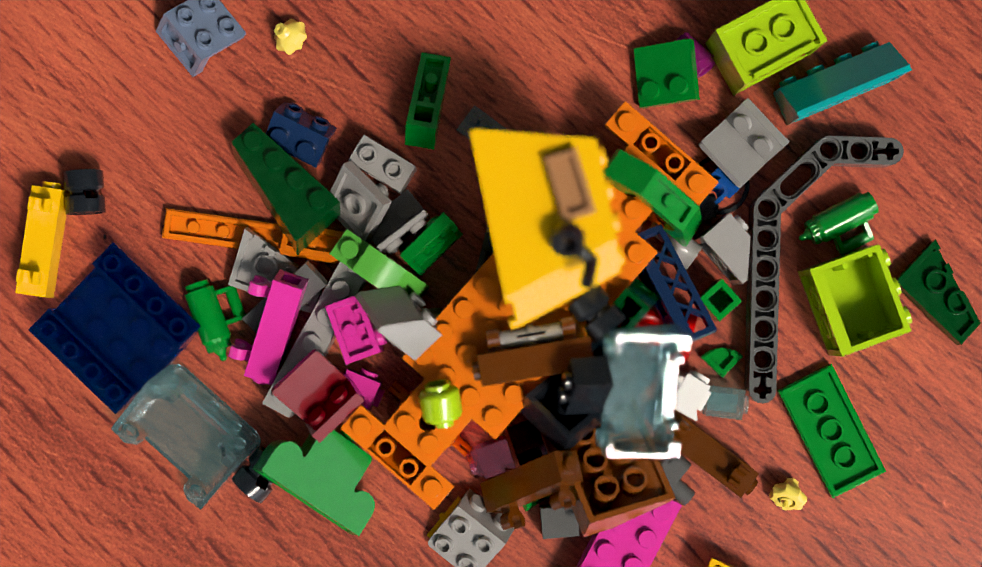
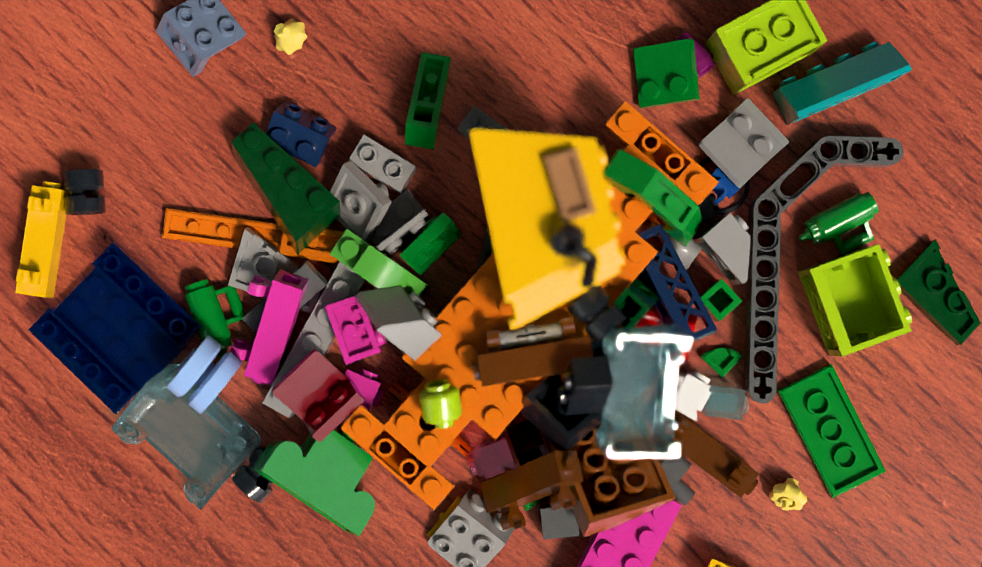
(204, 374): none -> light blue wheel

